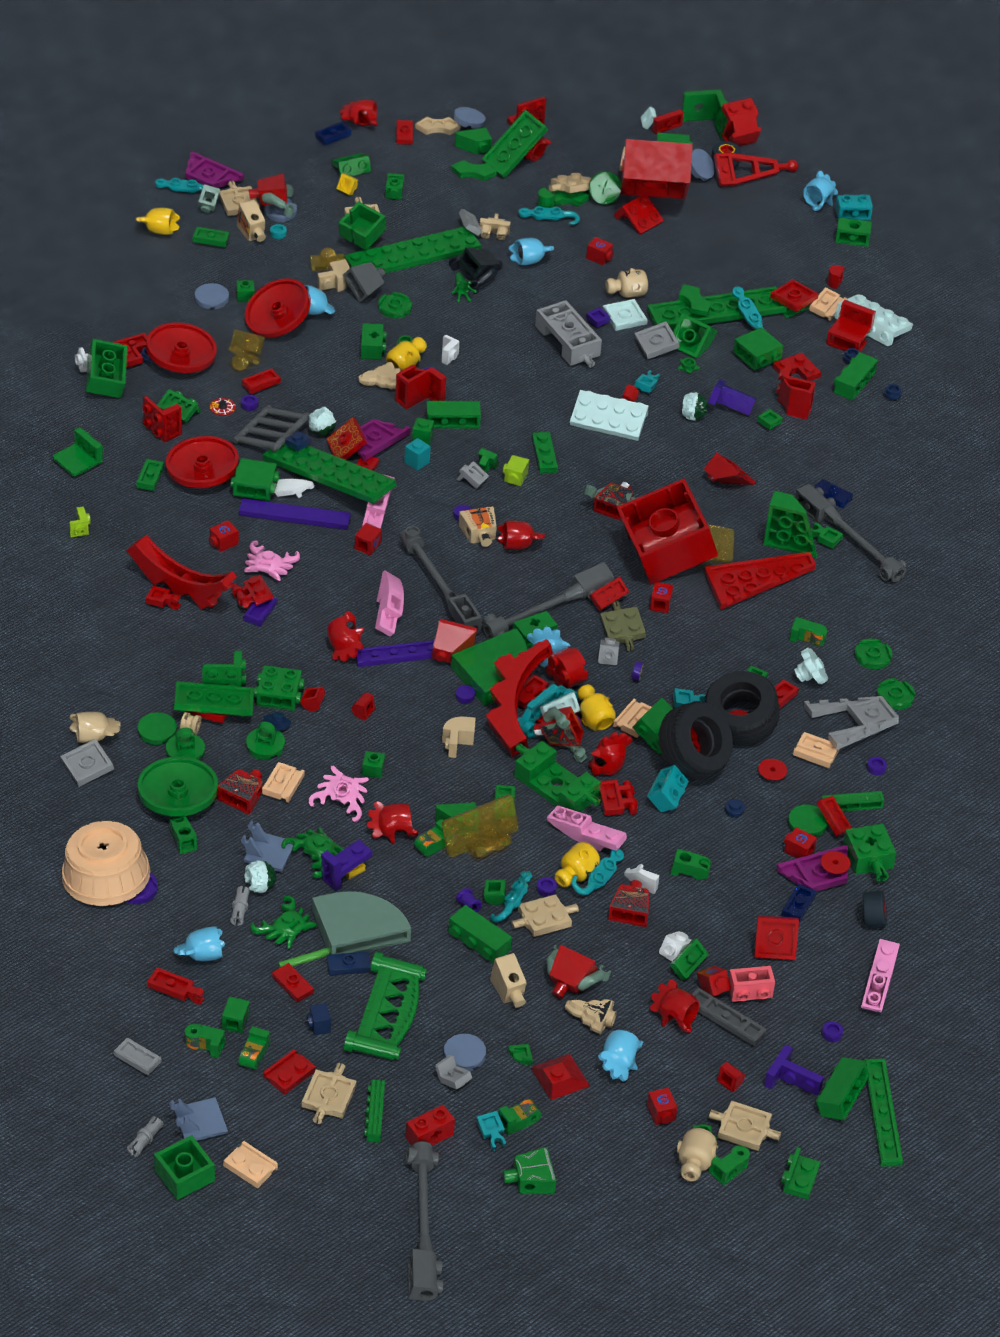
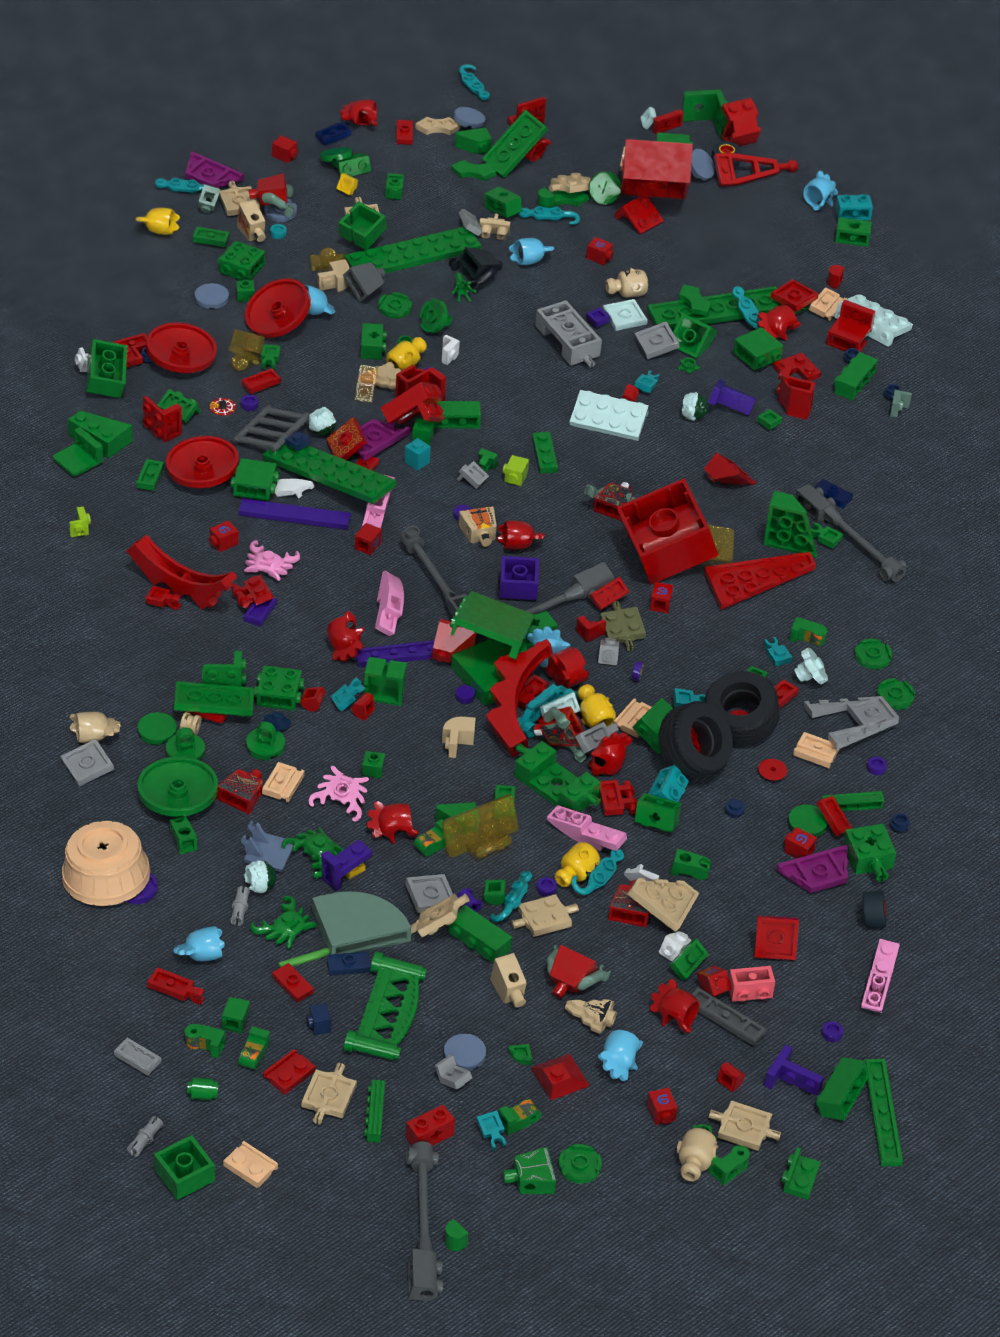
(109, 432): none -> green wedge
(199, 1118): sand blue plate -> none
(202, 1088): none -> green brick
(241, 261): none -> green brick
(270, 355): none -> green plate
(284, 149): none -> red brick
(336, 153): none -> green tile
(346, 694): none -> teal plate
(366, 383): none -> clear yellow slope
(385, 680): none -> green piece
(415, 401): none -> red brick
(427, 890): none -> light grey plate
(434, 316): none -> green tile
(438, 915): none -> tan plate
(455, 1236): none -> green brick
(472, 82): none -> teal piece
(493, 620): none -> green panel
(503, 202): none -> green brick
(519, 577): none -> dark purple brick
(580, 1163): none -> green tile
(590, 630): none -> red panel
(590, 738): none -> light grey hinge
(658, 812): none -> green brick
(665, 899): none -> tan plate
(777, 654): none -> teal plate
(778, 321): none -> red piece
(799, 902): clear blue plate -> none
(835, 862): red piece -> none
(900, 400): none -> sand green bracket
(900, 822): none -> dark blue plate

